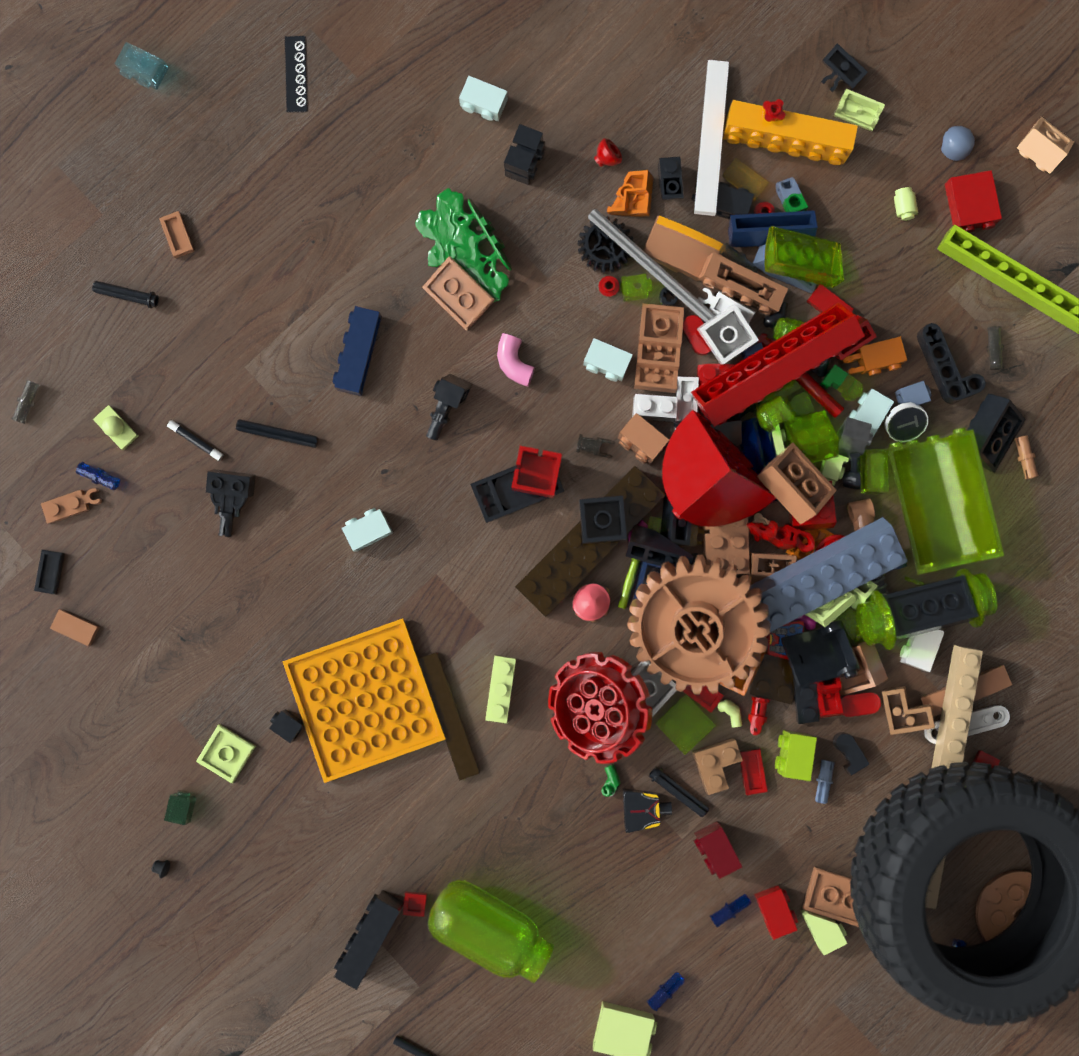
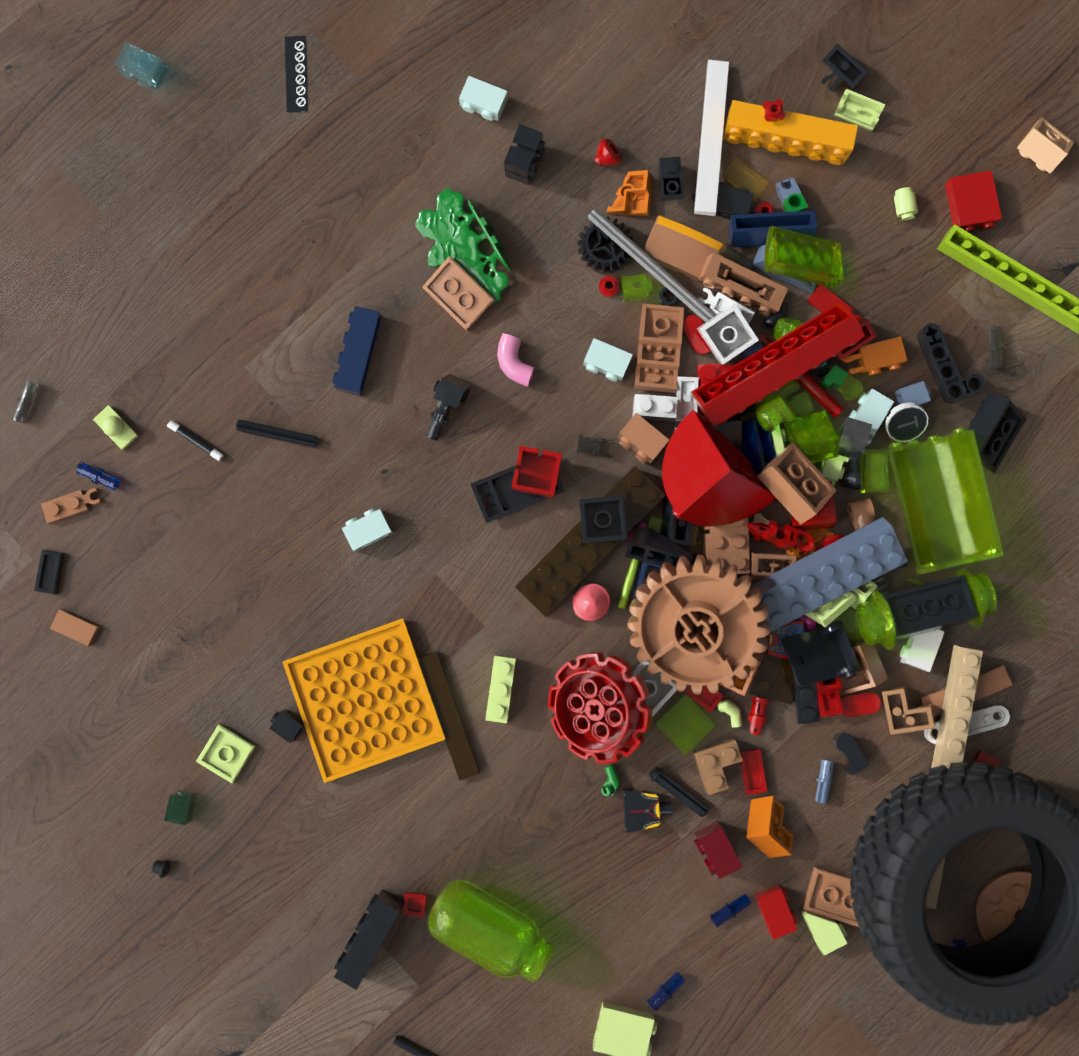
(149, 299): black axle -> none
(176, 234): nougat tile -> none
(229, 494): black brick -> none
(766, 827): none -> orange panel
(795, 755): lime brick -> none
(957, 143): sand blue hair -> none
(1026, 457): nougat pin -> none

